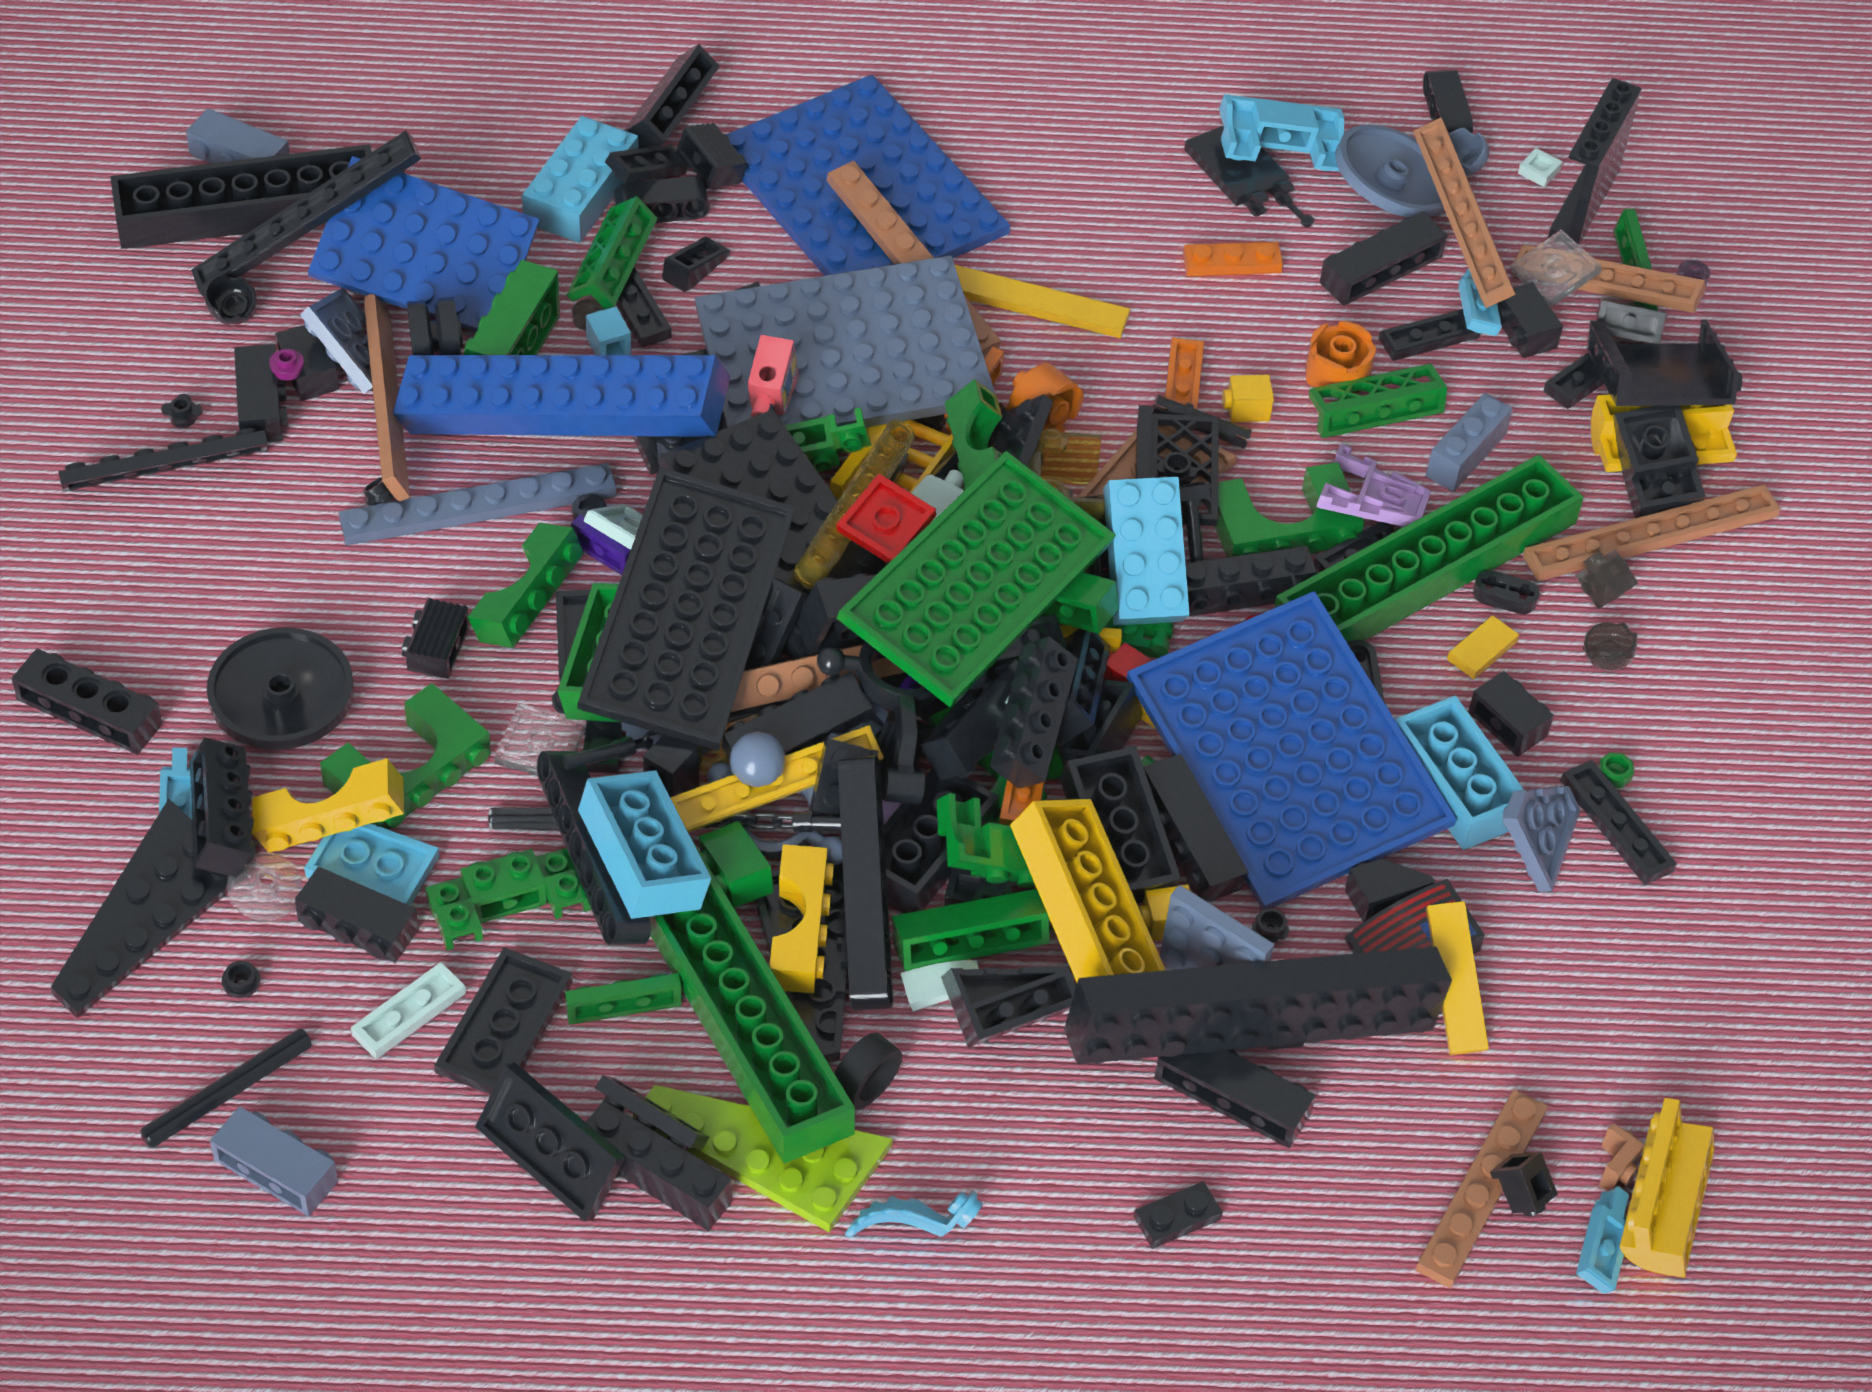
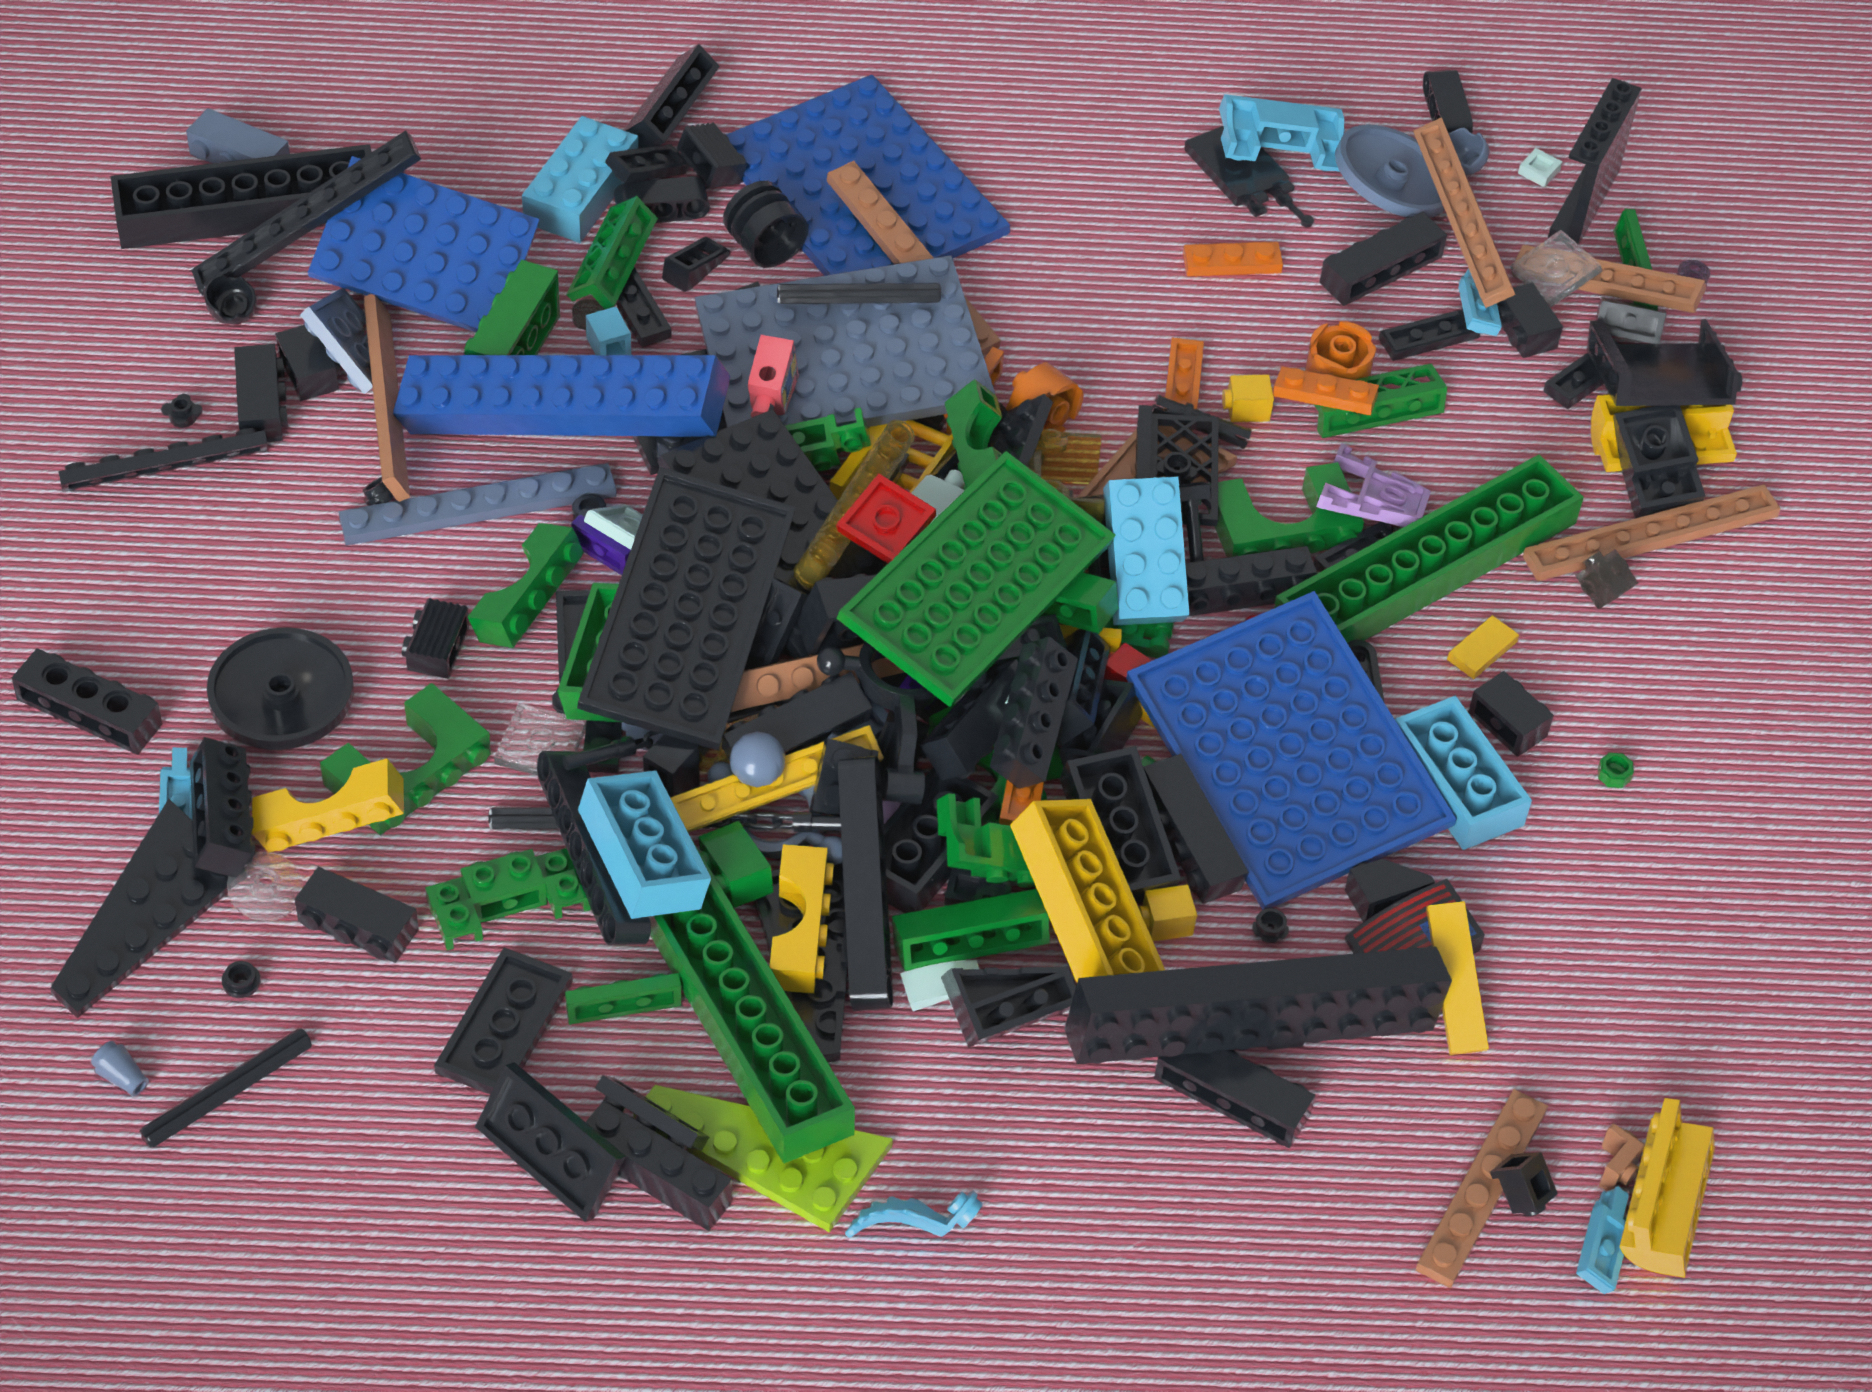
(119, 1068): none -> sand blue cone
(274, 1160): sand blue brick -> none
(287, 364): magenta plate -> none
(377, 860): medium azure plate -> none
(408, 1010): light aqua plate -> none
(434, 335): black wheel -> none
(765, 224): none -> black wheel
(859, 293): none -> black axle
(868, 1069): black tyre -> none
(1043, 302): yellow tile -> none
(1177, 1214): black plate -> none
(1205, 936): sand blue plate -> none
(1326, 390): none -> orange plate
(1469, 442): sand blue brick -> none
(1506, 592): black beam -> none
(1542, 828): sand blue plate -> none
(1610, 646): clear smoke hair -> none
(1618, 822): black plate -> none

